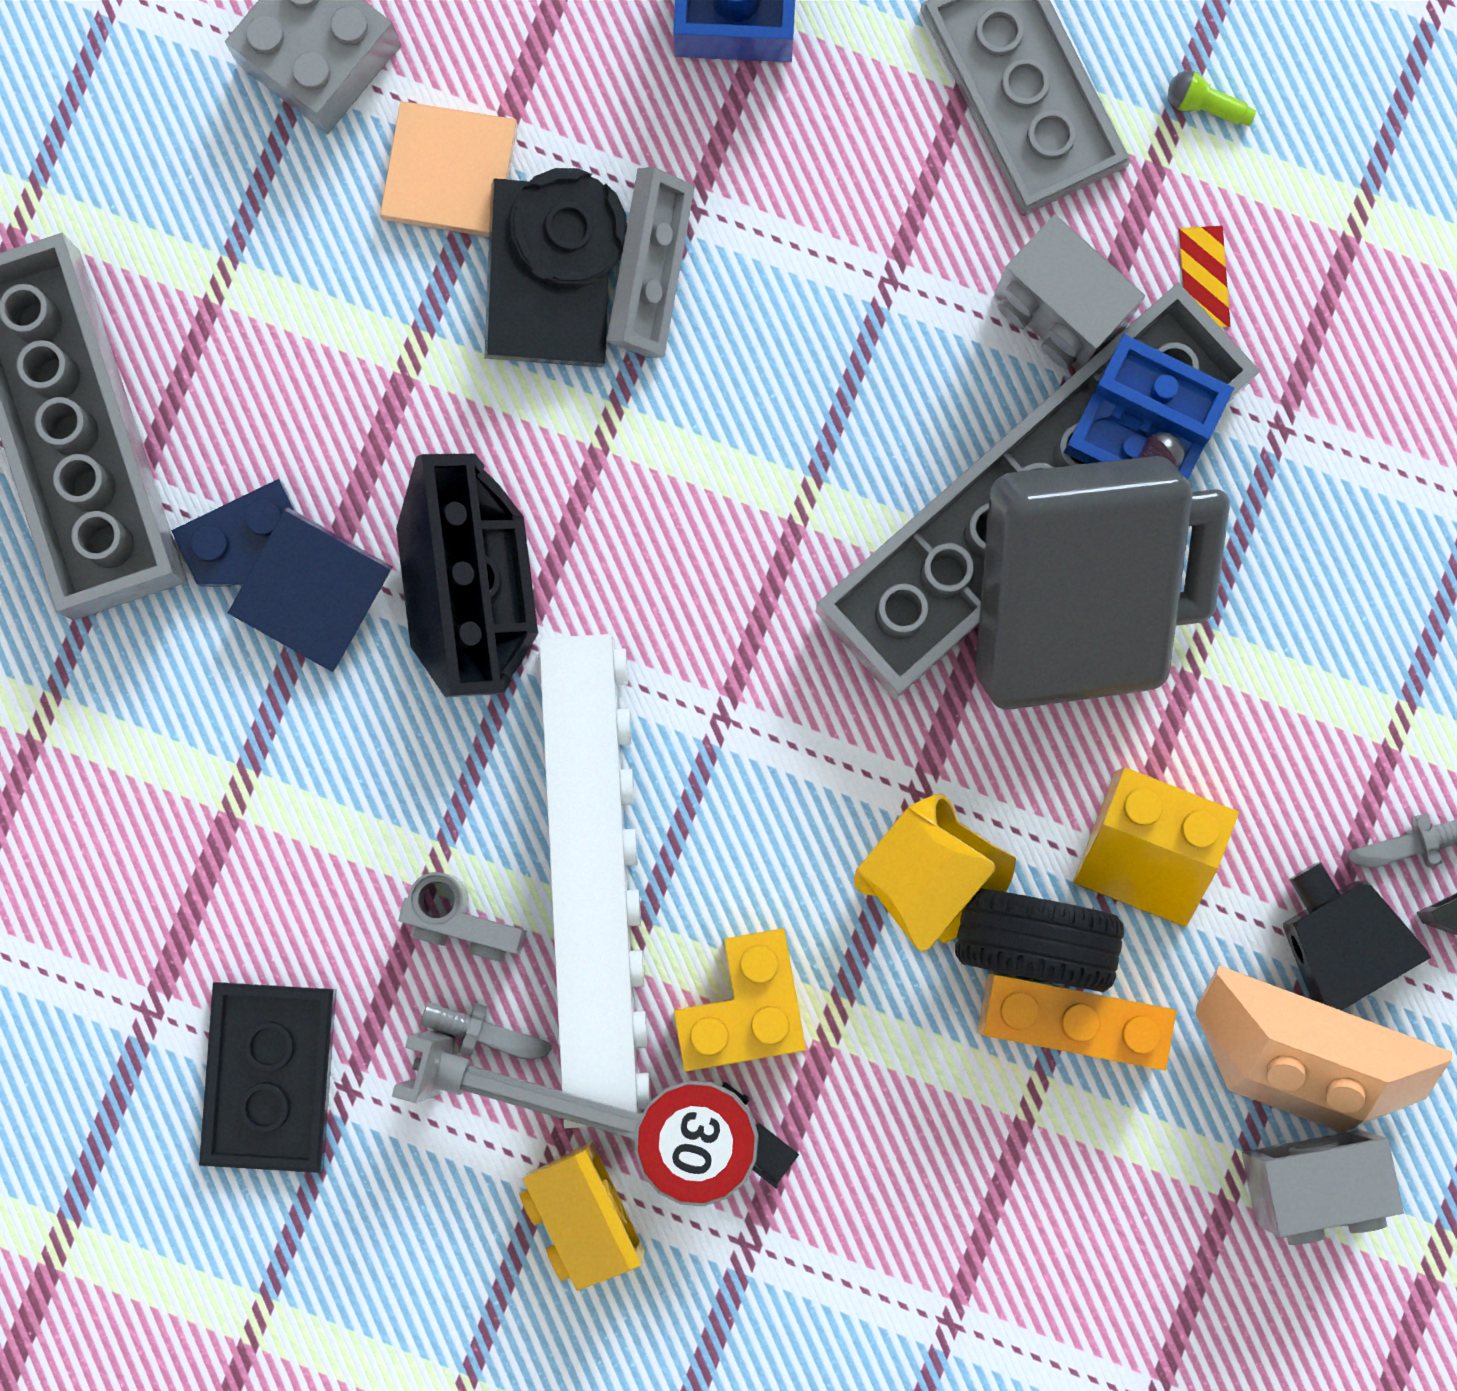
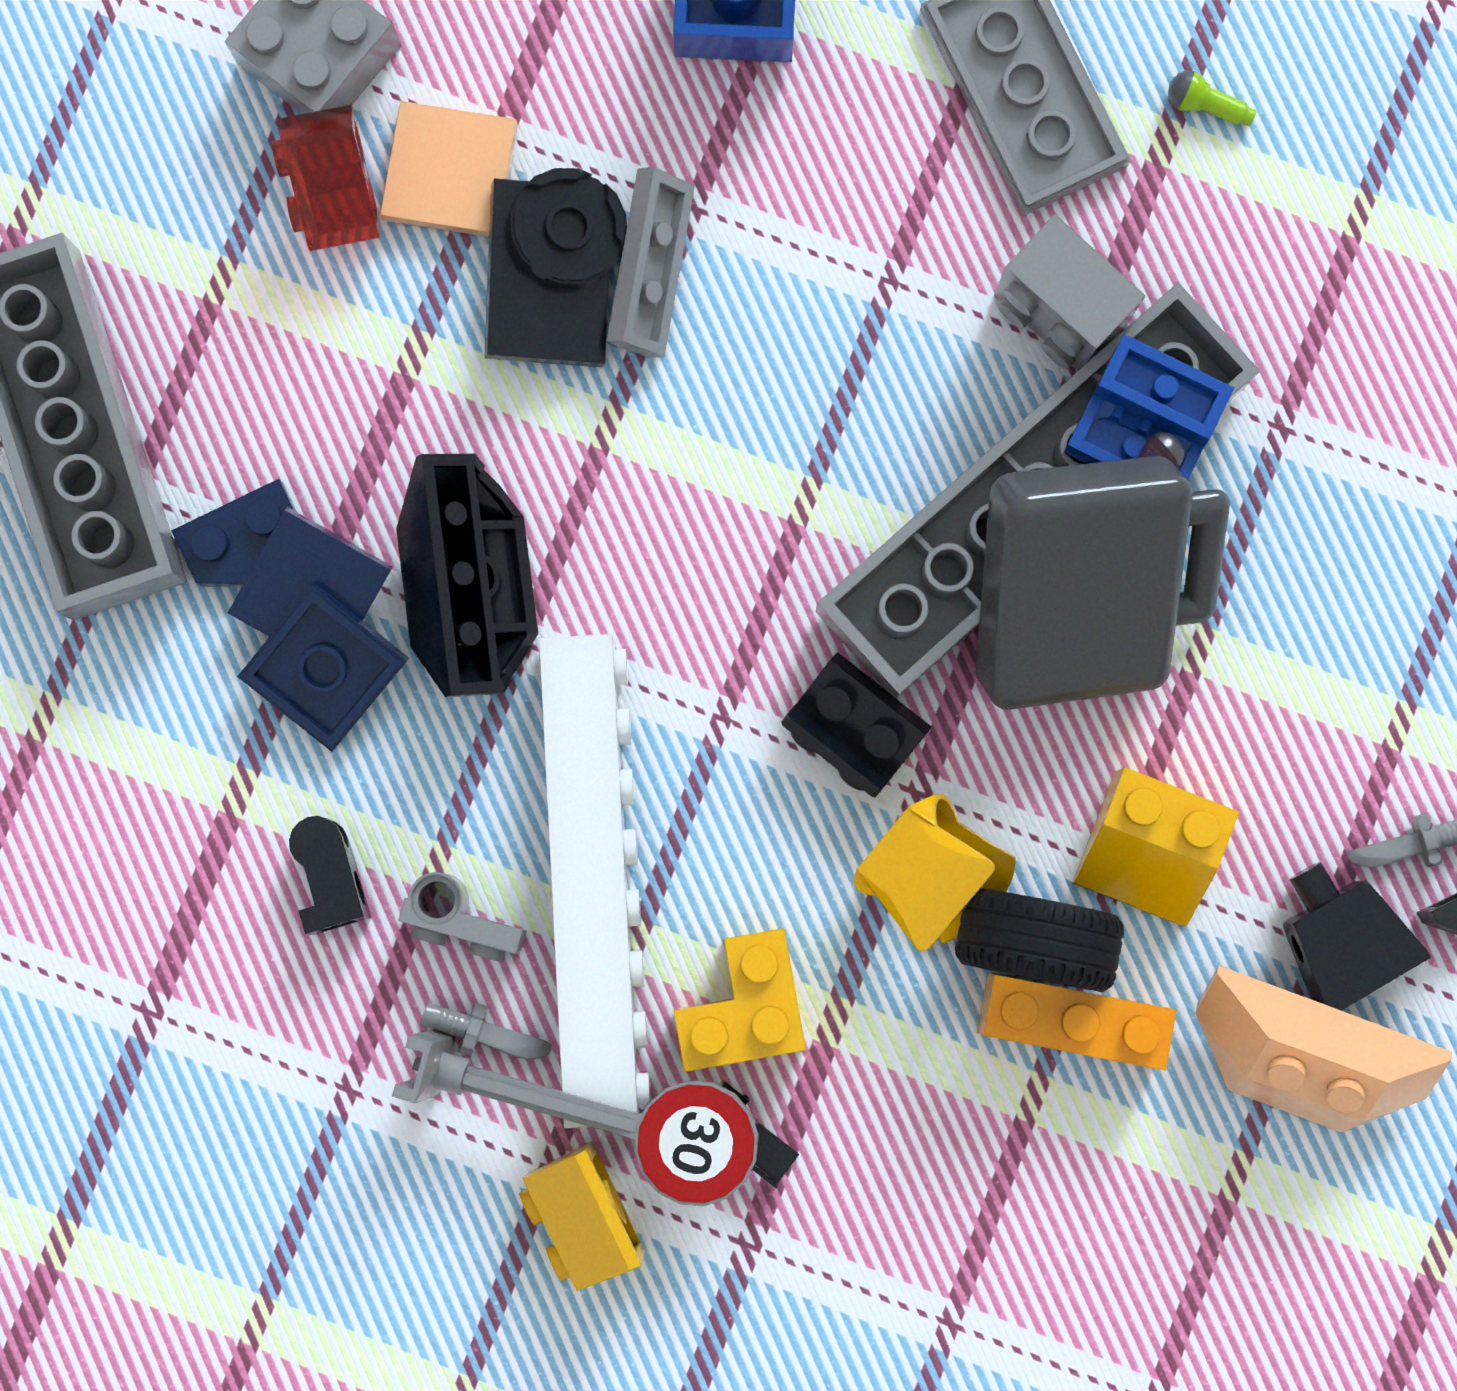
(267, 1077): black tile -> none
(323, 667): none -> dark blue tile
(328, 178): none -> clear red brick
(331, 875): none -> black leg
(855, 726): none -> black bracket
(1205, 270): sticker -> none
(1323, 1185): light grey brick -> none

